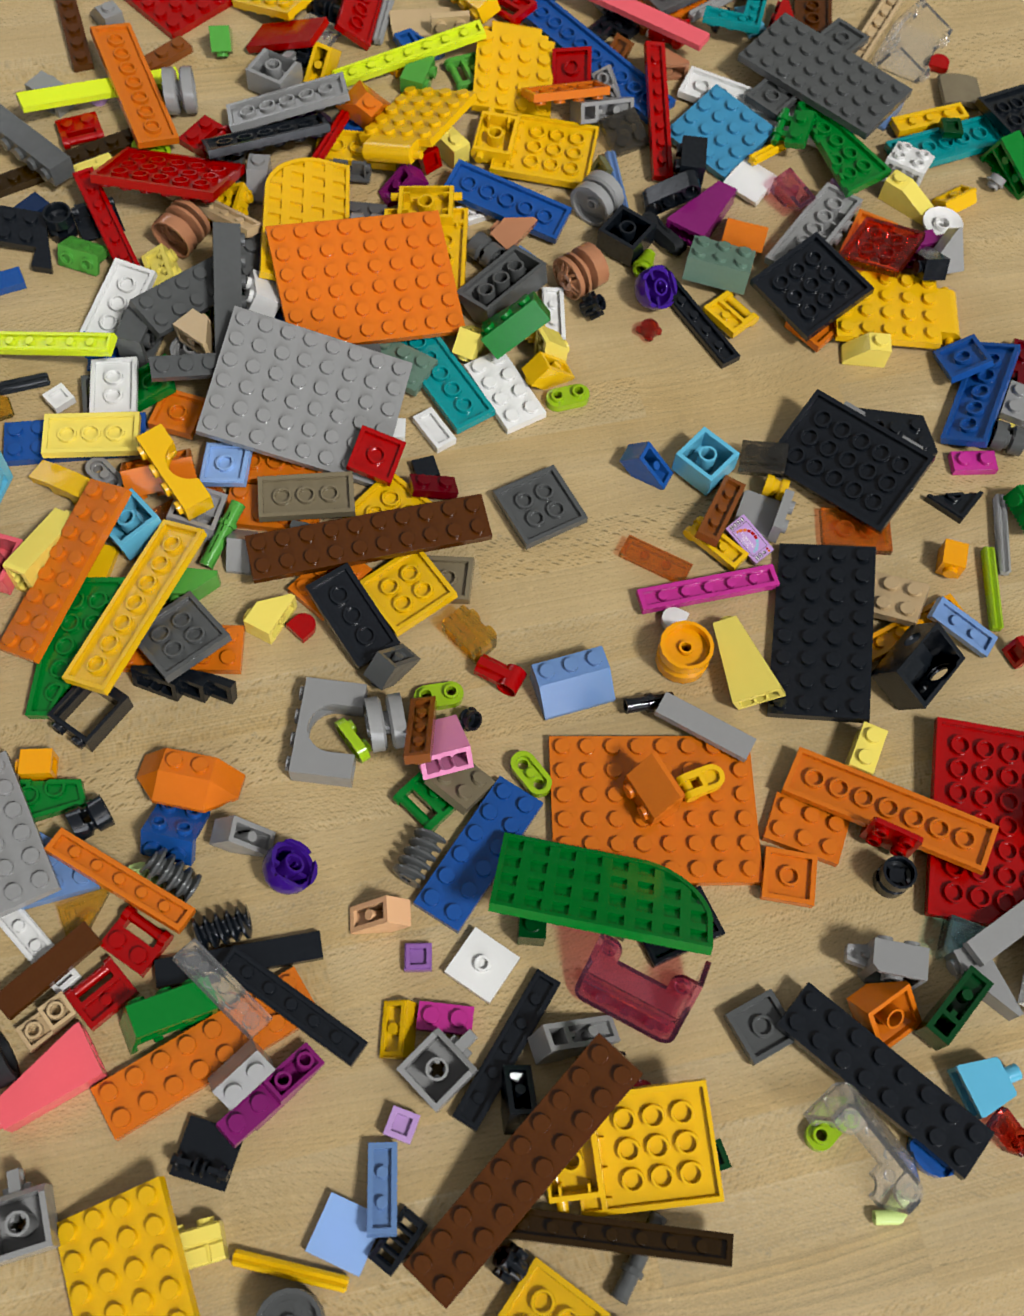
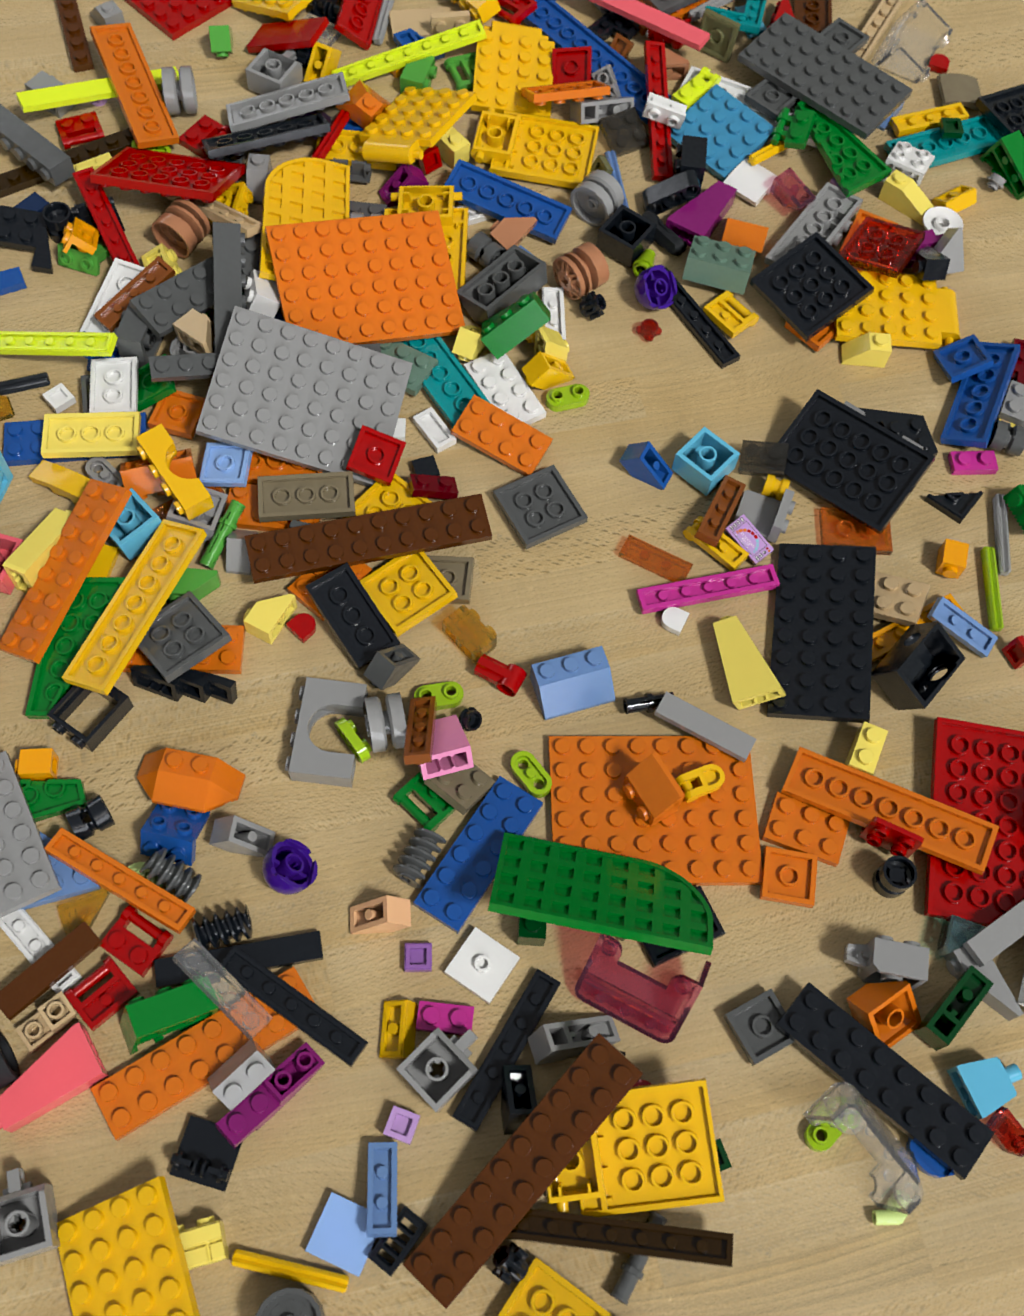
(81, 235): none -> light orange bracket
(151, 276): none -> dark orange plate
(168, 53): dark orange plate -> none
(501, 436): none -> orange plate
(665, 111): none -> white bracket
(684, 652): light orange wheel -> none
(696, 87): none -> neon yellow plate
(722, 35): none -> olive plate

